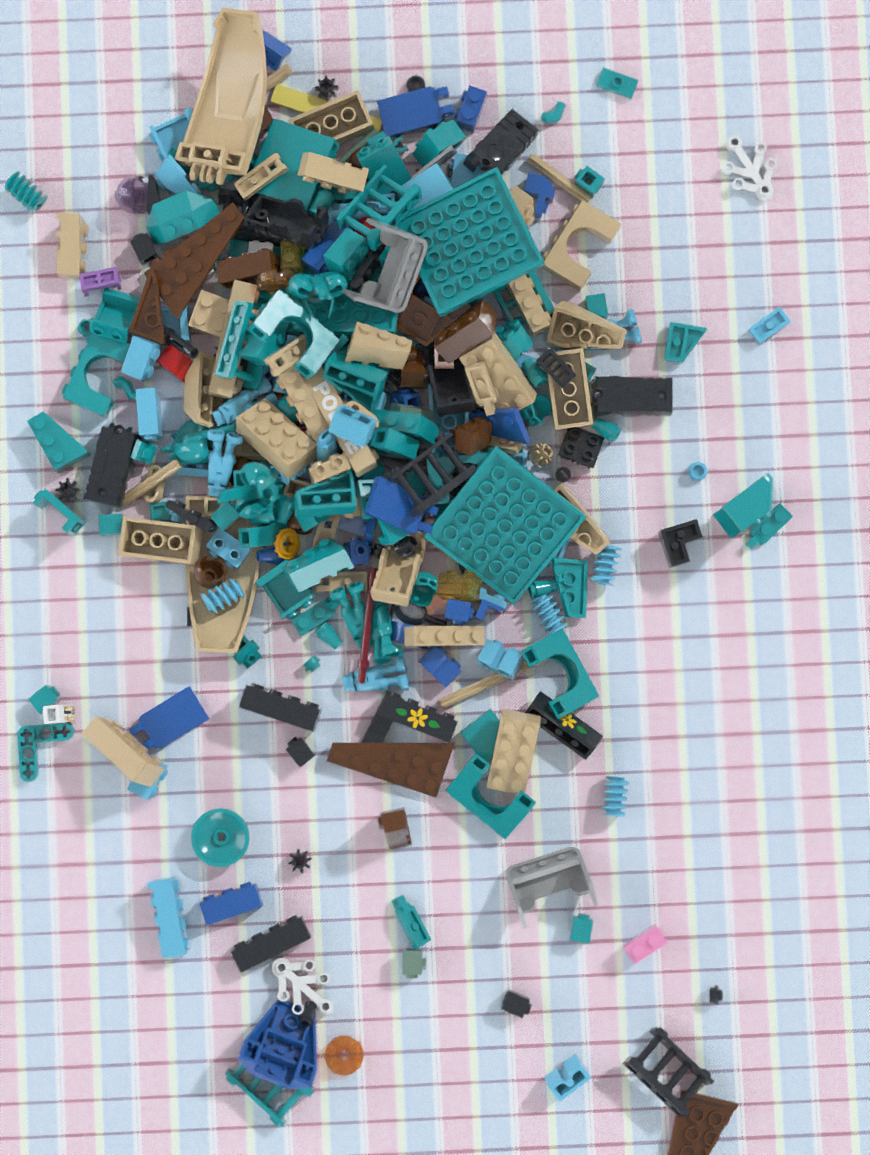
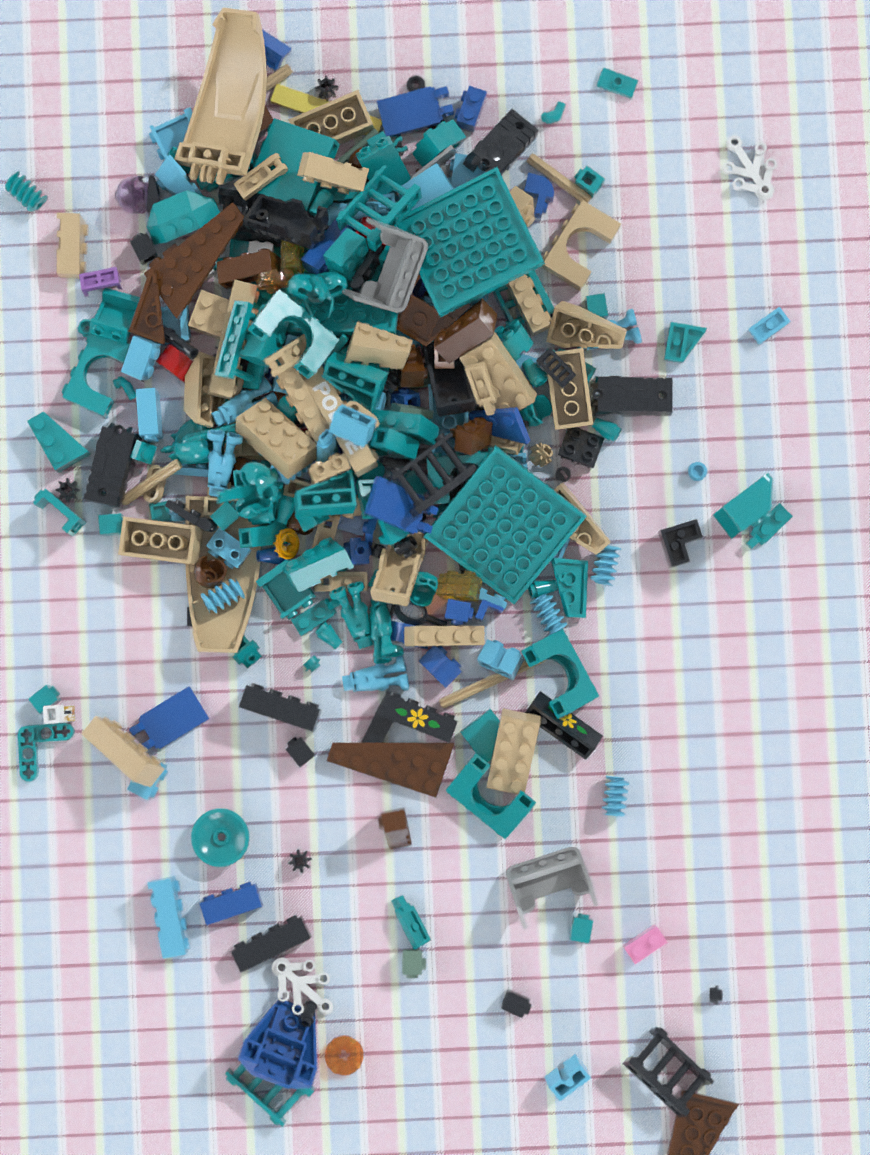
(363, 664): dark red bar -> none

